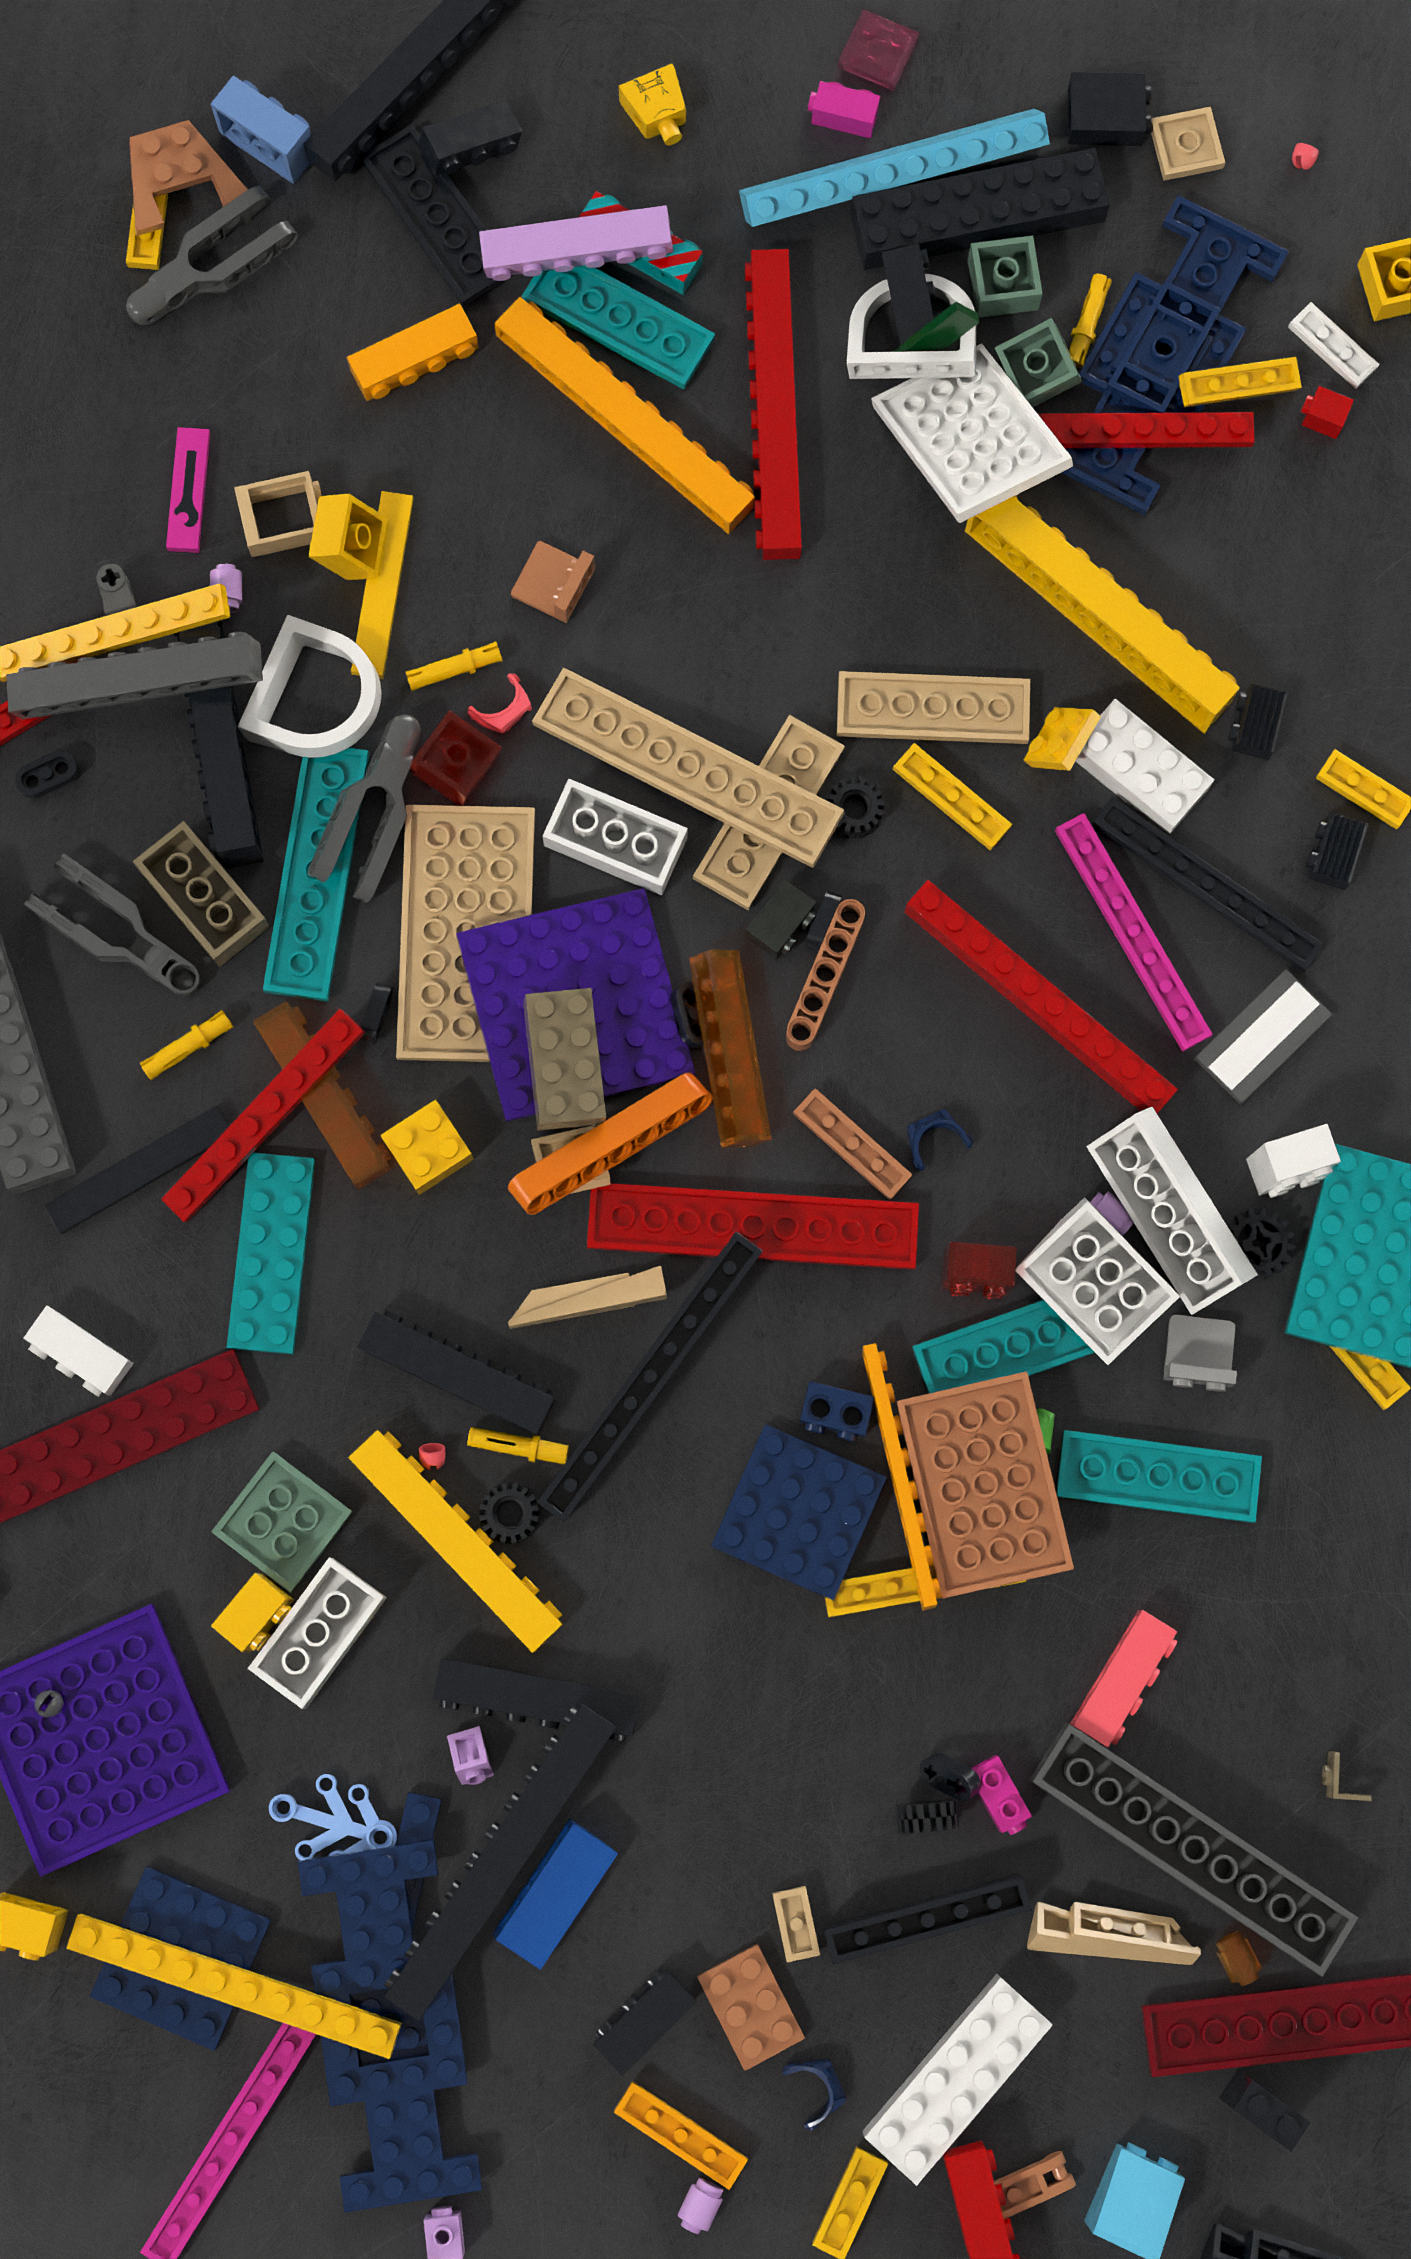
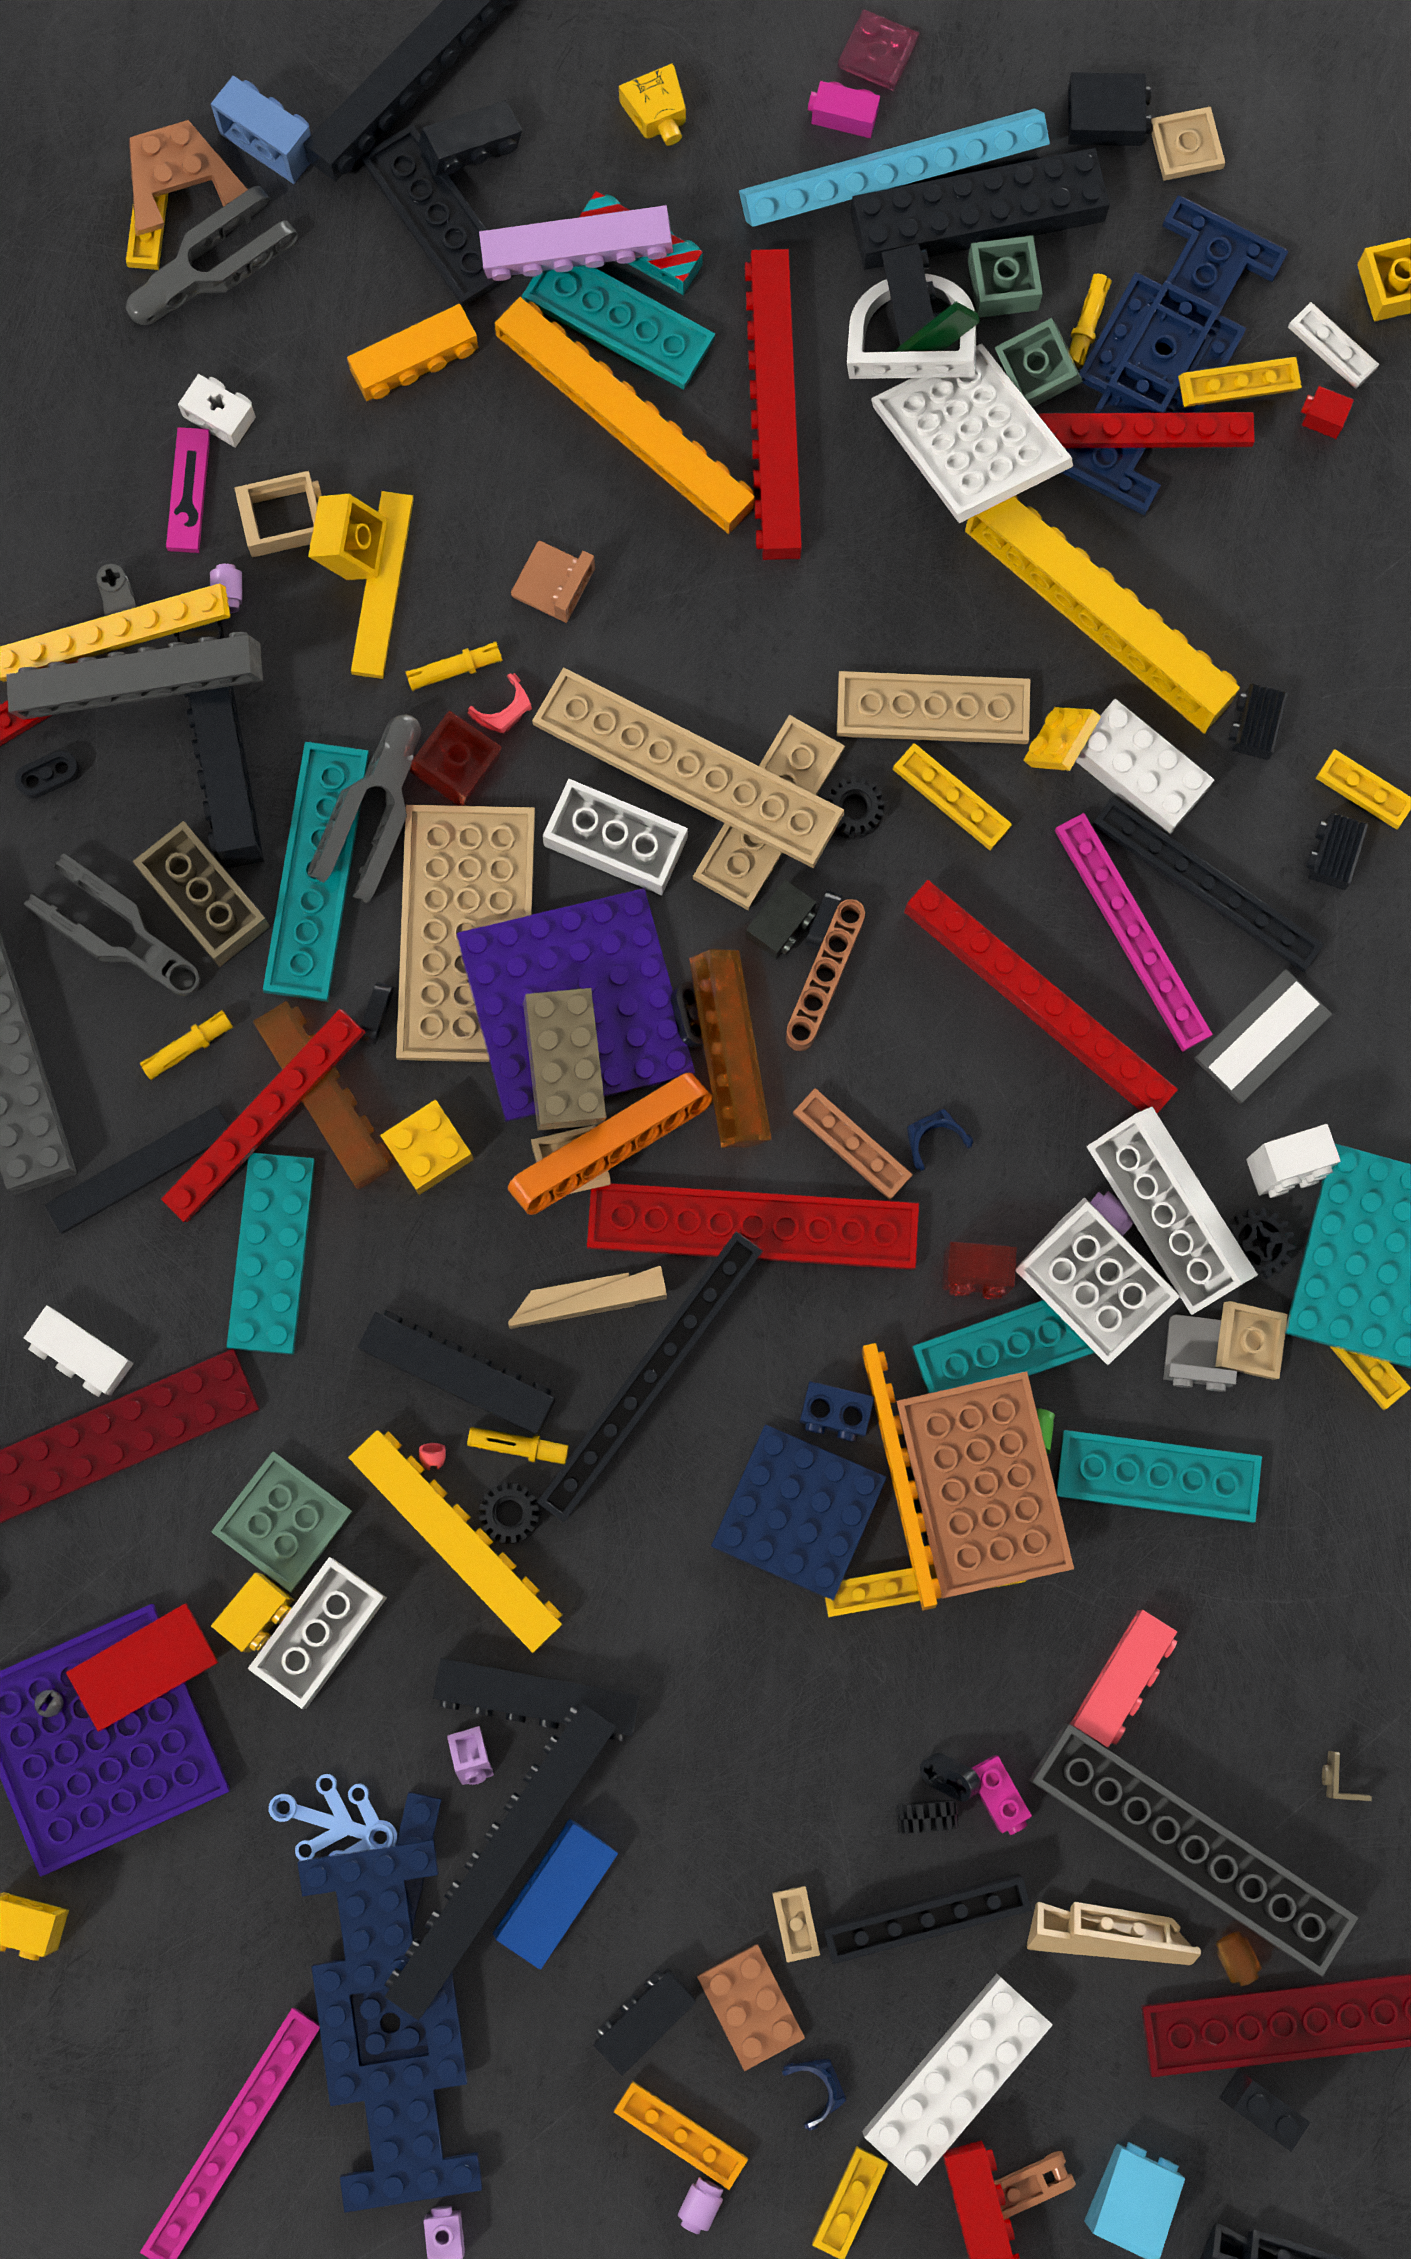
(142, 1667): none -> red tile
(194, 1921): dark blue plate -> none
(225, 423): none -> white brick
(234, 1985): yellow plate -> none
(276, 672): white window -> none
(1251, 1340): none -> tan plate
(1304, 156): coral hinge -> none

